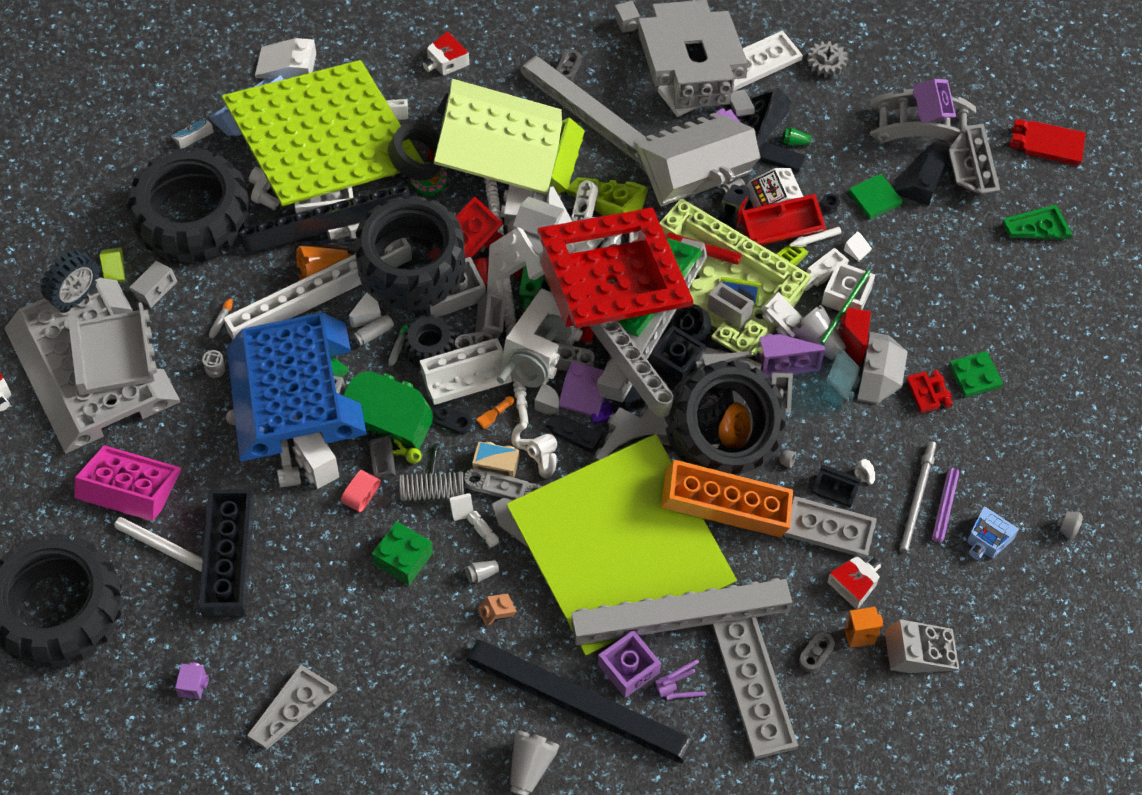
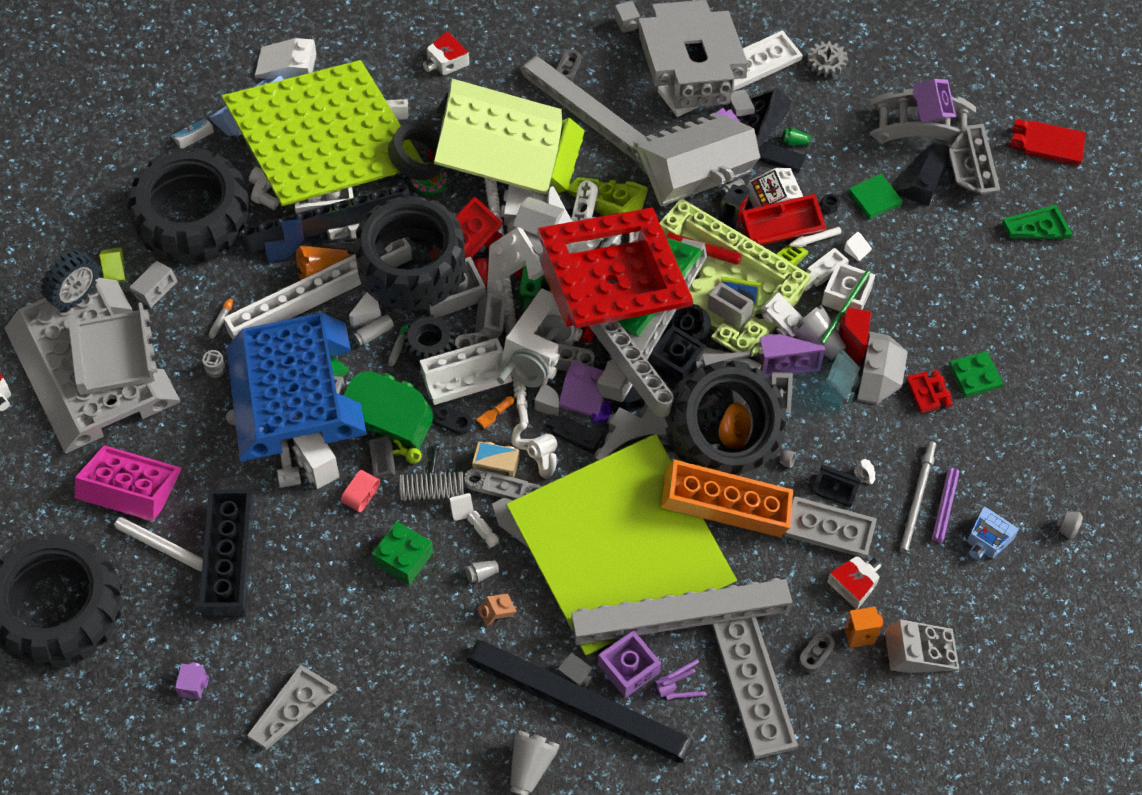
(284, 248): none -> dark blue tile
(576, 671): none -> dark grey brick

